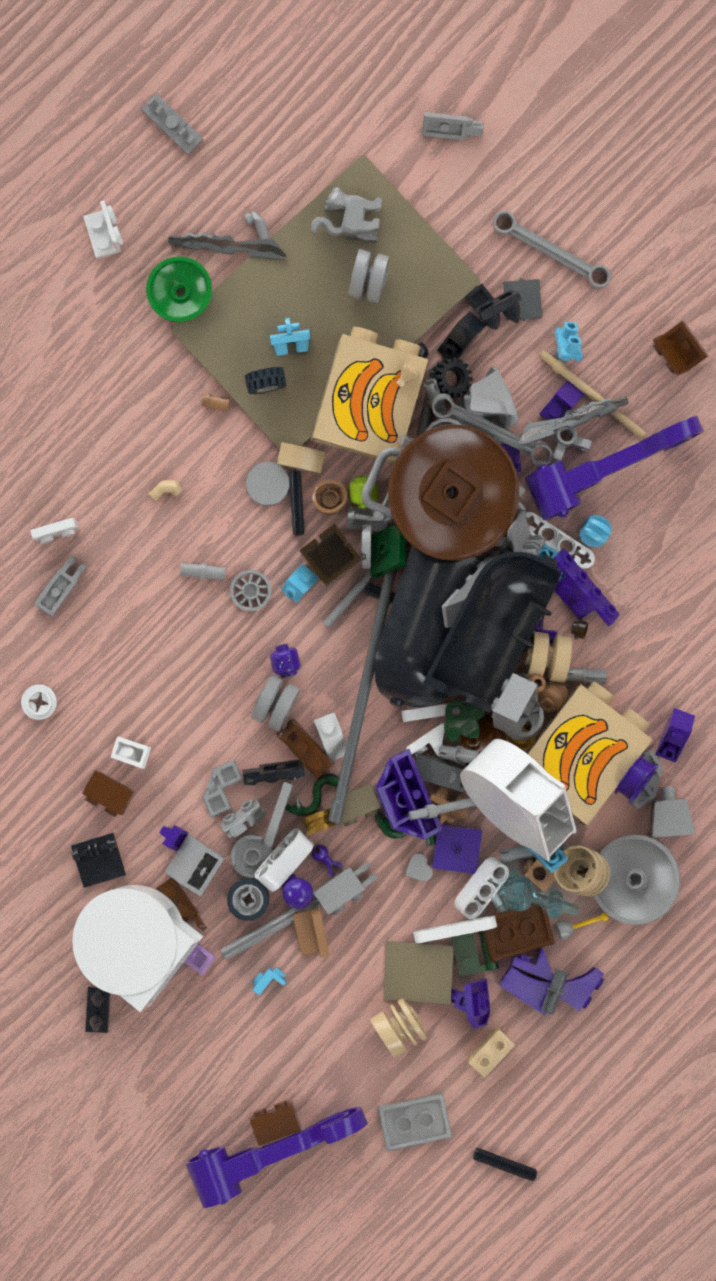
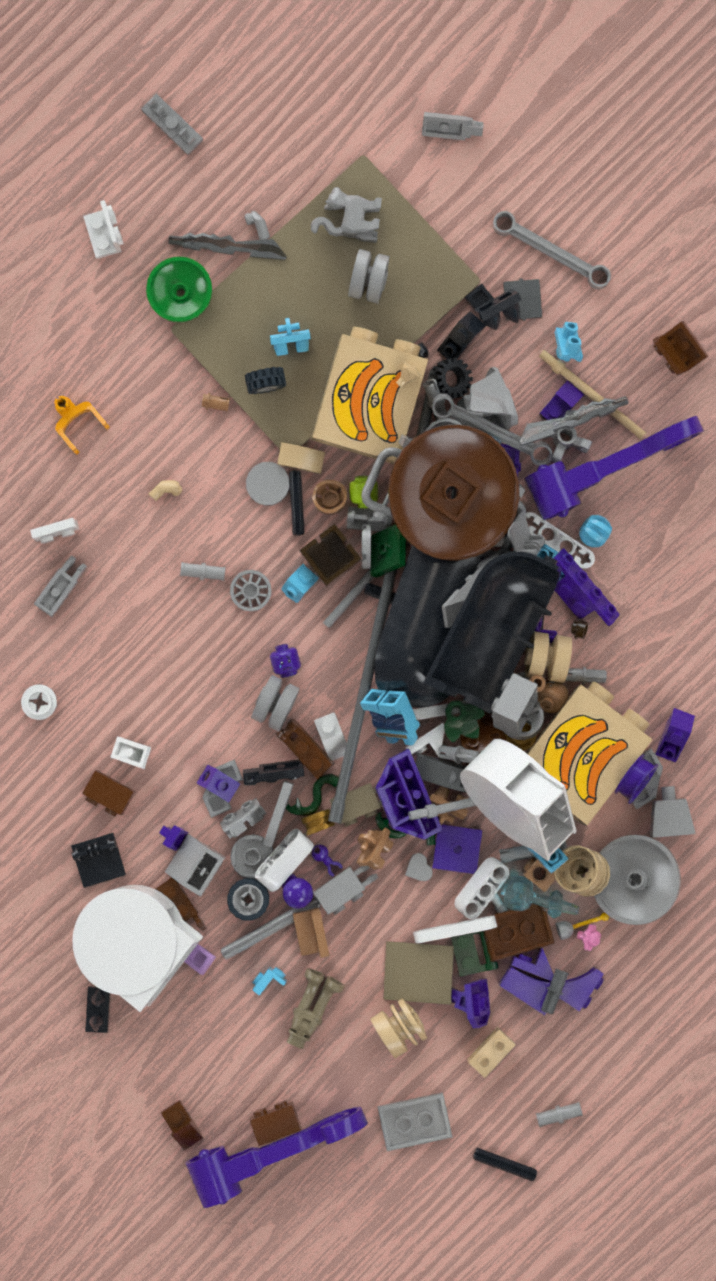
(69, 413): none -> light orange piece
(182, 1125): none -> reddish brown slope
(218, 783): none -> dark purple bracket
(305, 1020): none -> dark tan piece
(372, 845): none -> medium nougat hips
(392, 716): none -> medium azure hips
(559, 1114): none -> light grey pin
(590, 937): none -> bright pink plant

